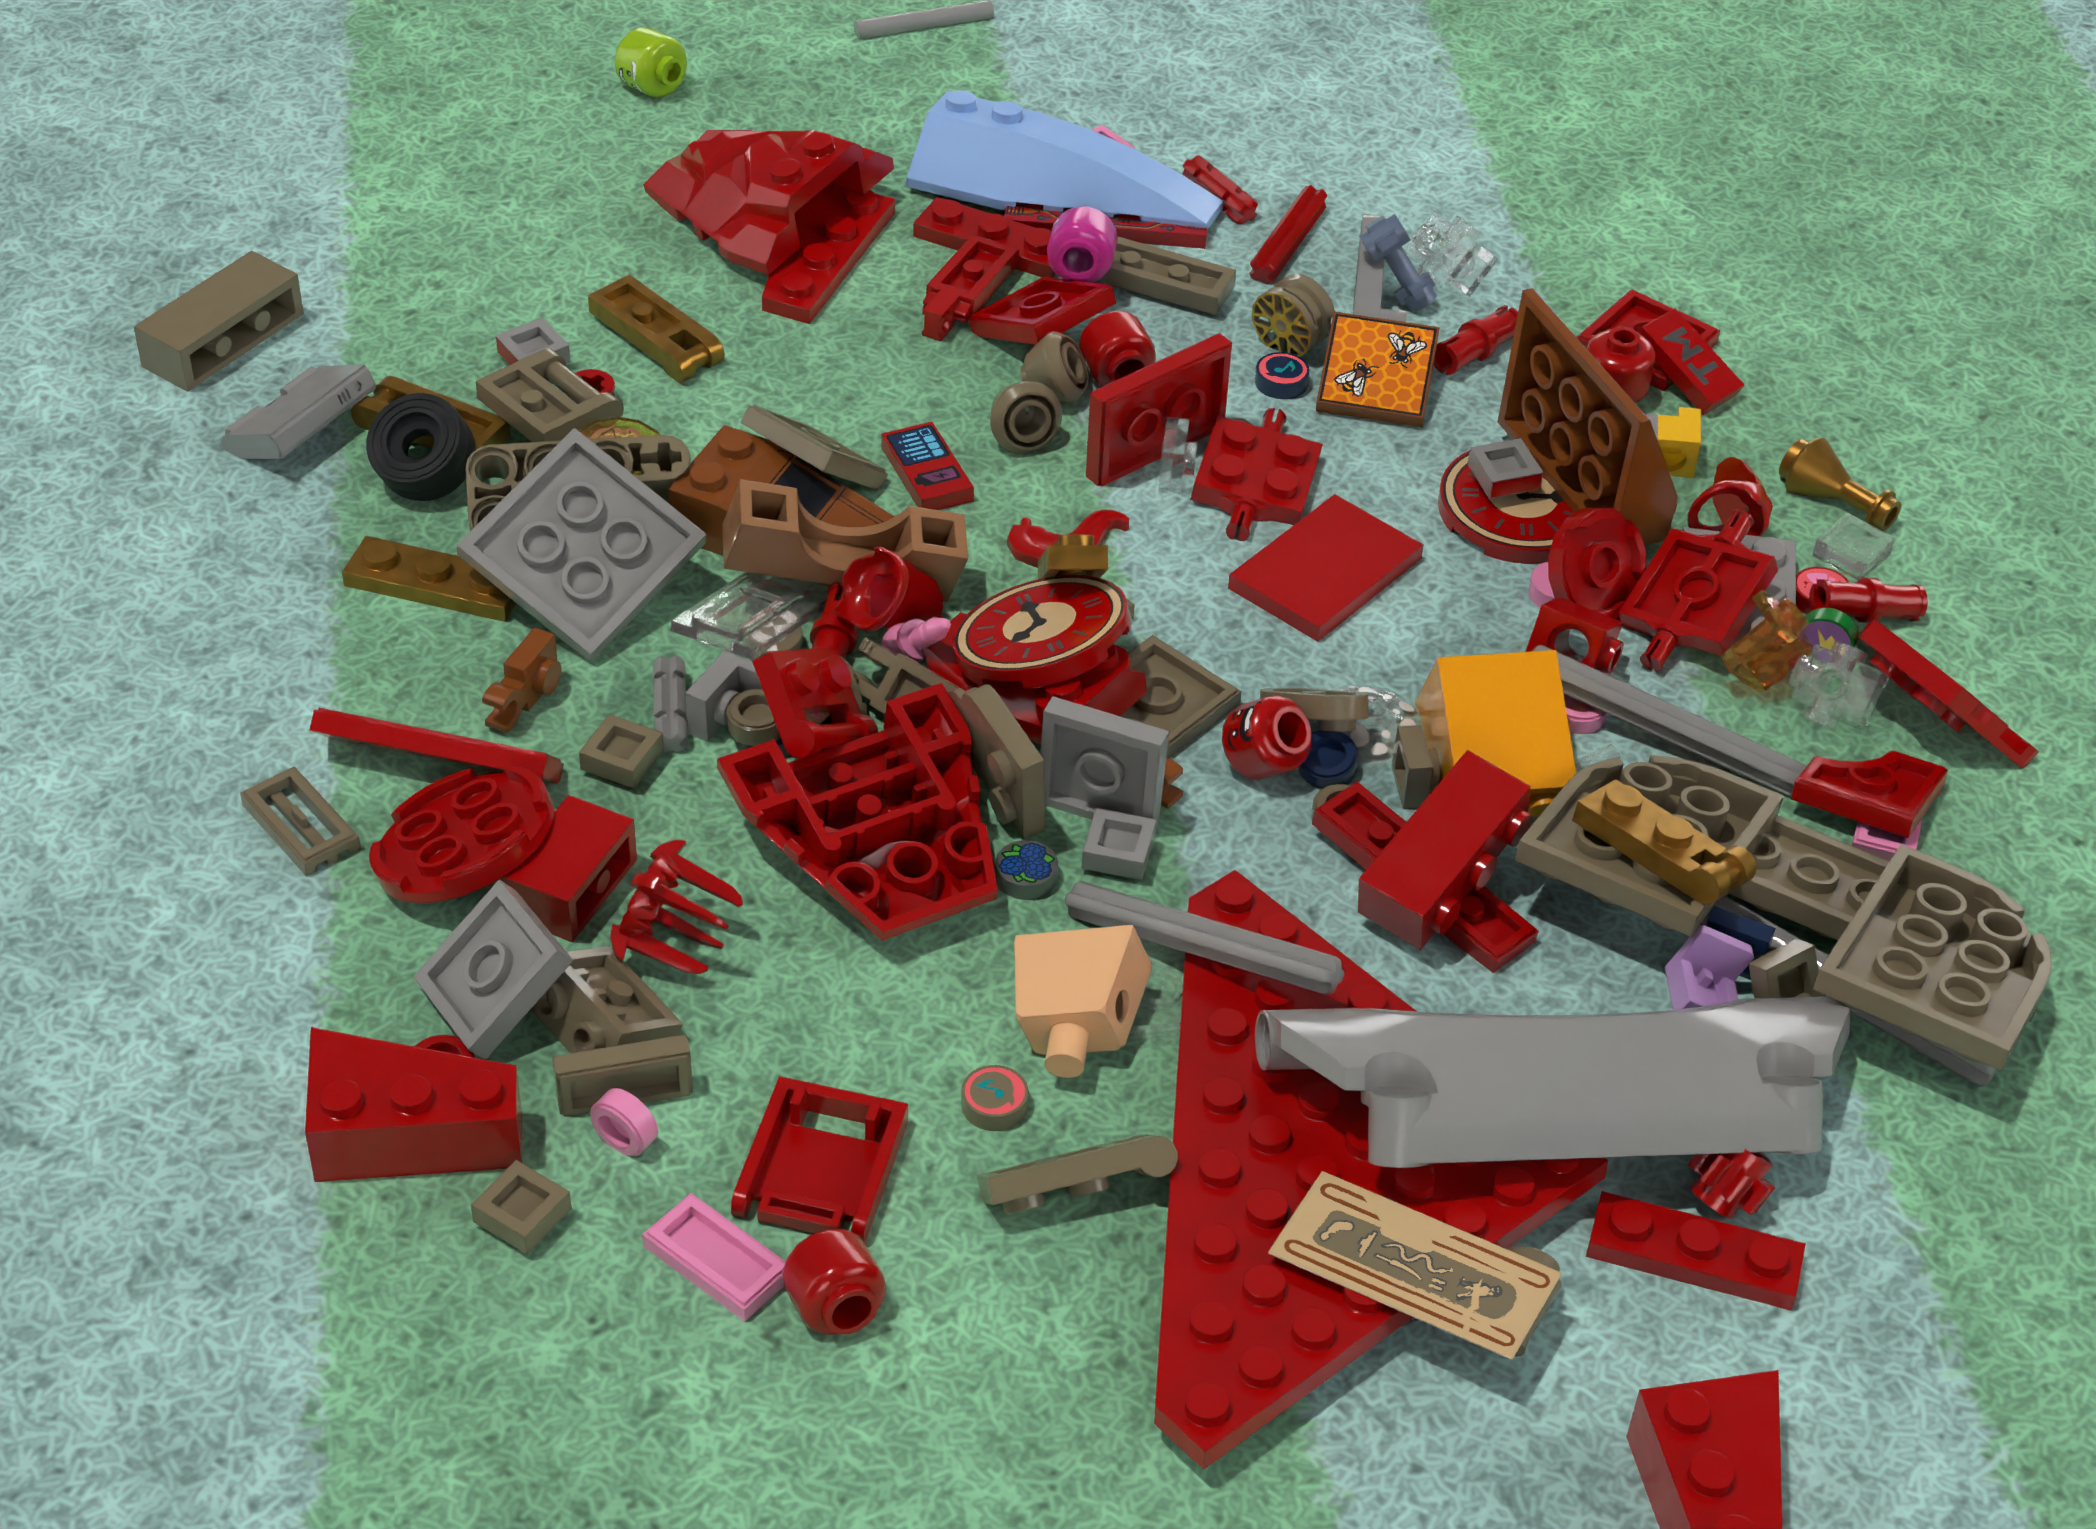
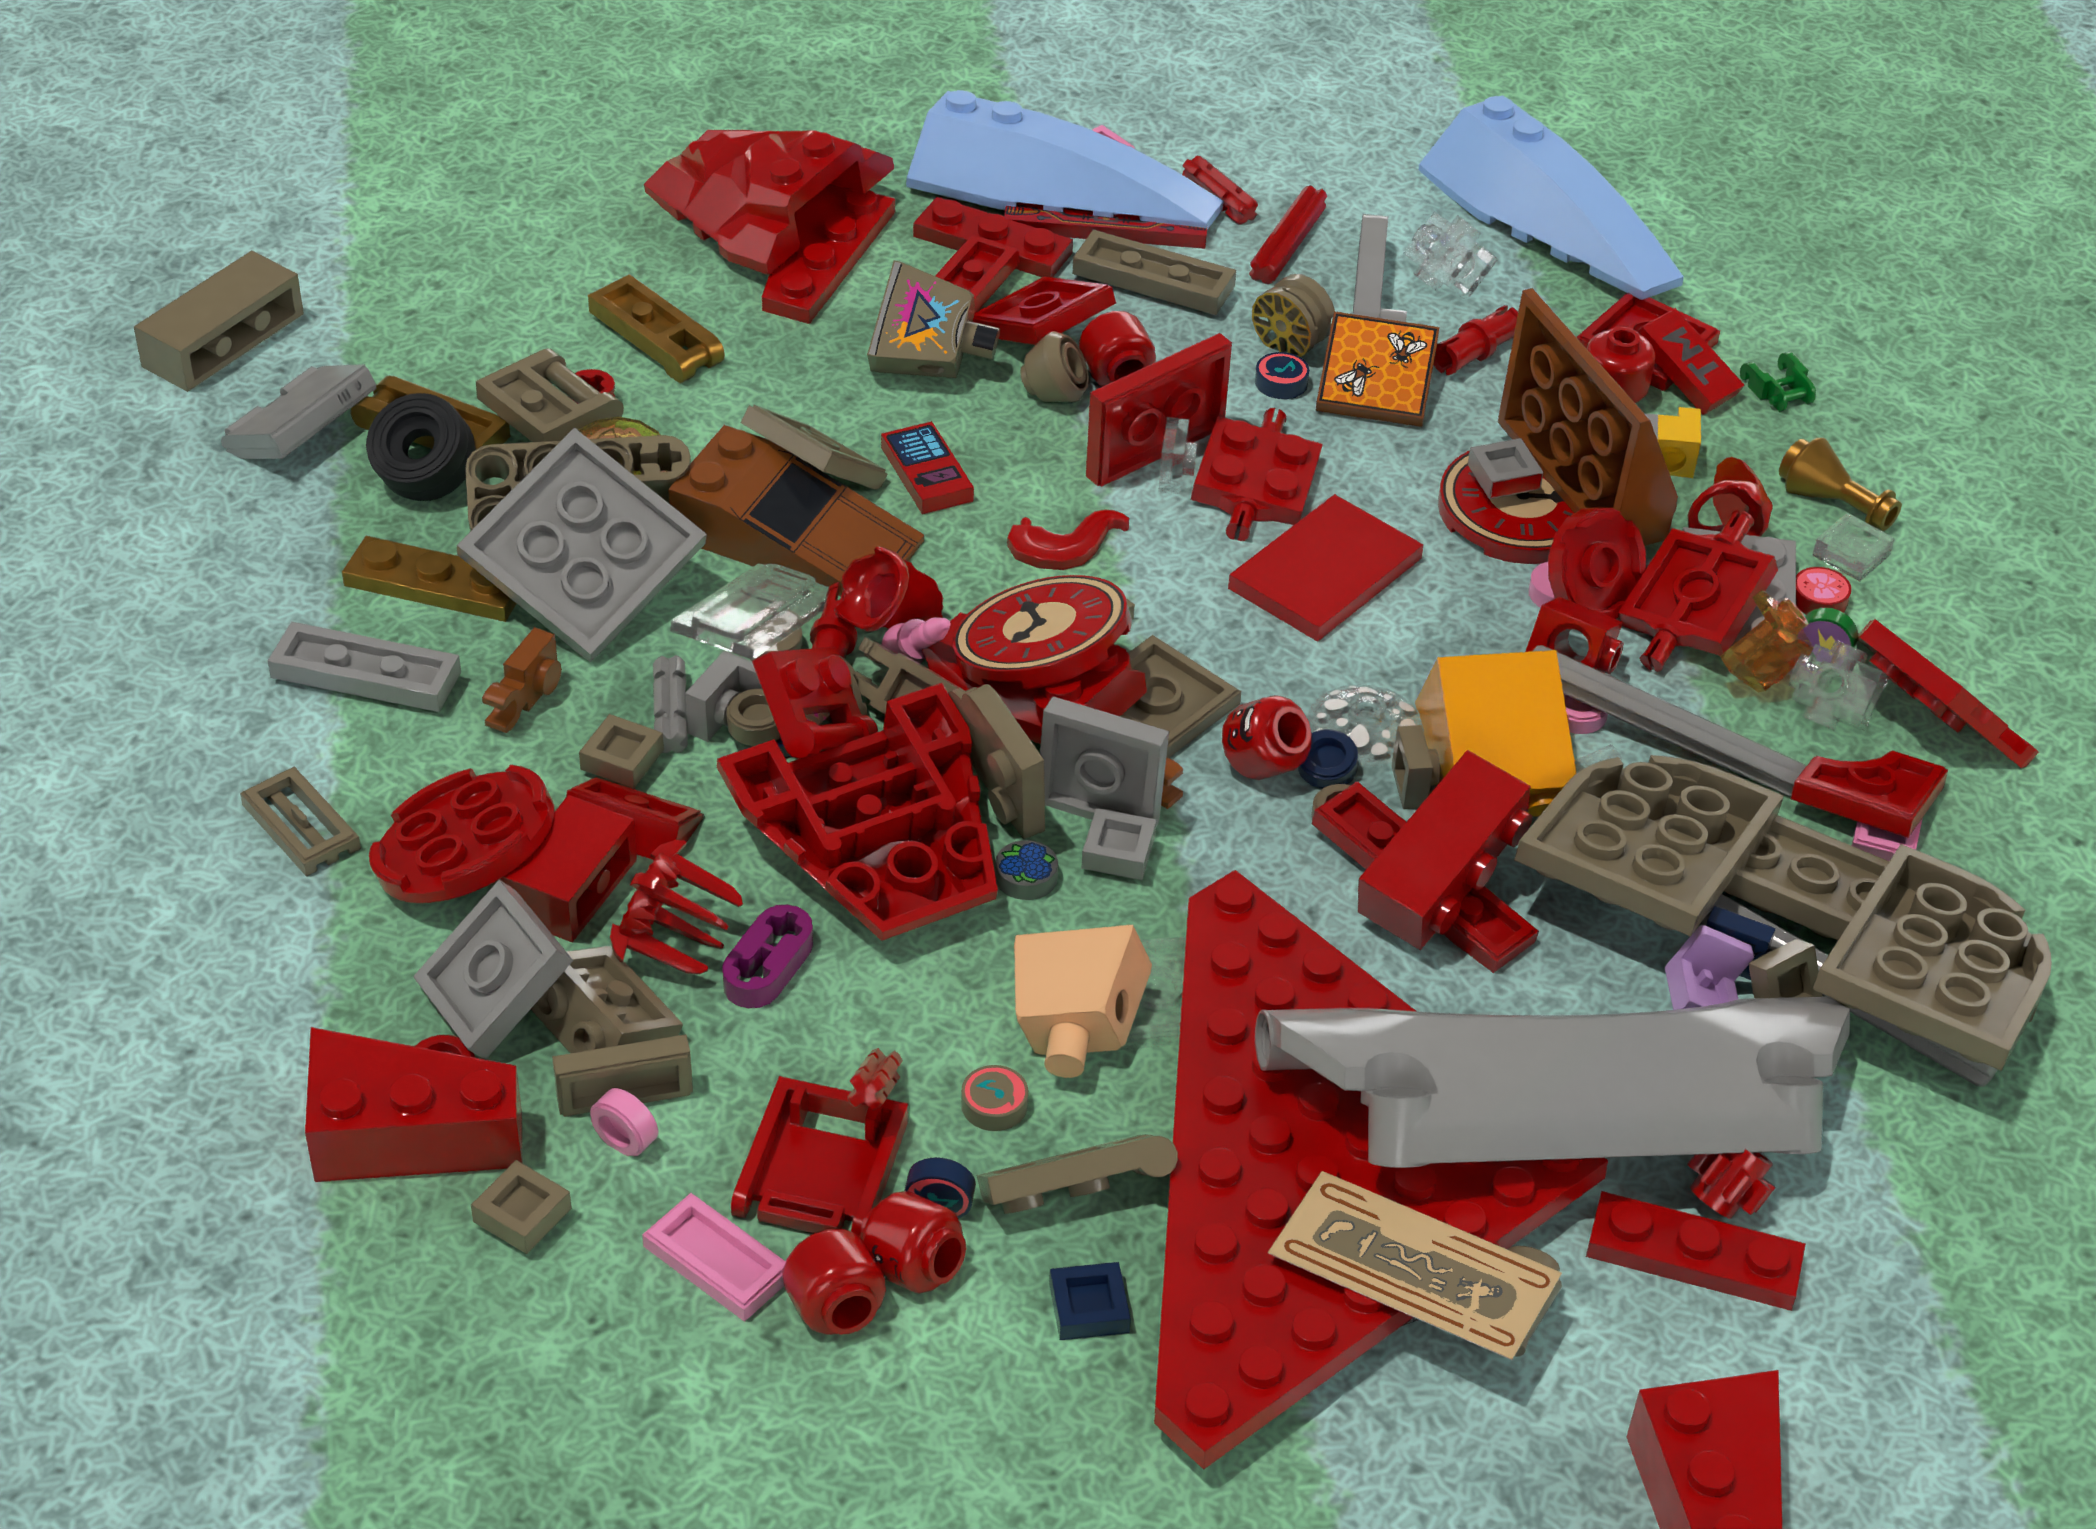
(364, 666): none -> light grey plate
(433, 744): red tile -> none
(529, 339): light grey plate -> none
(650, 62): lime head -> none
(654, 817): none -> red slope
(758, 949): none -> magenta beam
(777, 537): medium nougat arch -> none
(875, 1079): none -> red axle
(914, 1241): none -> red head
(923, 19): light grey bar -> none
(926, 326): none -> dark tan torso
(943, 1183): none -> dark blue tile
(1025, 416): dark tan cone -> none
(1073, 556): pearl gold plate -> none
(1082, 244): dark pink head -> none
(1089, 1301): none -> dark blue tile
(1207, 938): light grey axle -> none
(1333, 708): dark tan plate -> none
(1385, 241): sand blue bar -> none
(1525, 175): none -> light blue wedge
(1664, 842): pearl gold plate -> none
(1766, 387): none -> green piece
(1870, 599): red pin -> none

